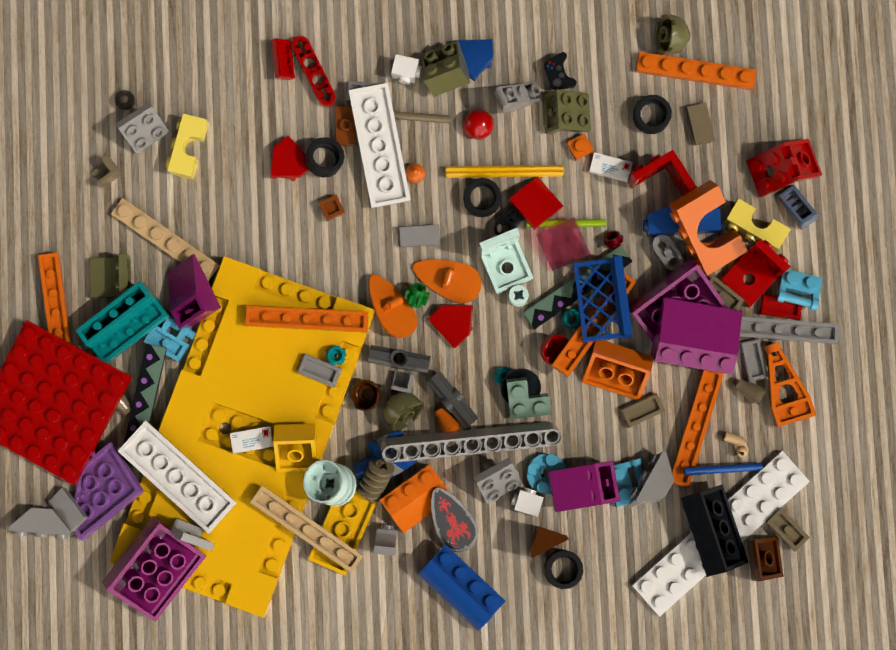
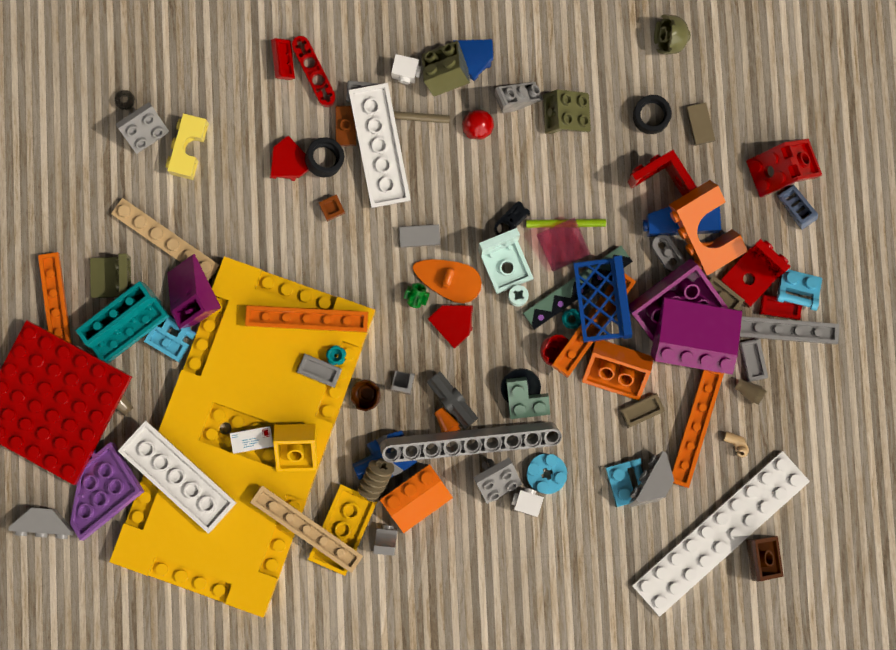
(68, 509): light grey tile -> none
(106, 172): dark tan panel -> none
(146, 389): tile -> none
(153, 569): magenta slope -> none
(191, 534): light grey slope -> none
(320, 483): light aqua wheel -> none
(386, 356): dark grey piece -> none
(391, 308): orange shield -> none
(400, 409): olive cylinder -> none
(415, 173): orange plate -> none
(452, 521): shield -> none
(461, 587): blue brick -> none
(486, 183): black tyre -> none
(499, 372): teal plate -> none
(504, 171): yellow axle -> none
(535, 203): red slope -> none
(544, 540): reddish brown slope -> none
(556, 74): black piece -> none
(578, 566): black tyre -> none
(580, 147): orange plate -> none
(584, 486): magenta slope -> none
(610, 167): white tile -> none
(613, 239): dark red plate -> none
(696, 71): orange plate -> none
(714, 530): black slope -> none
(722, 469): blue bar -> none
(741, 220): light yellow arch -> none
(786, 412): orange plate -> none
(787, 529): dark tan plate -> none

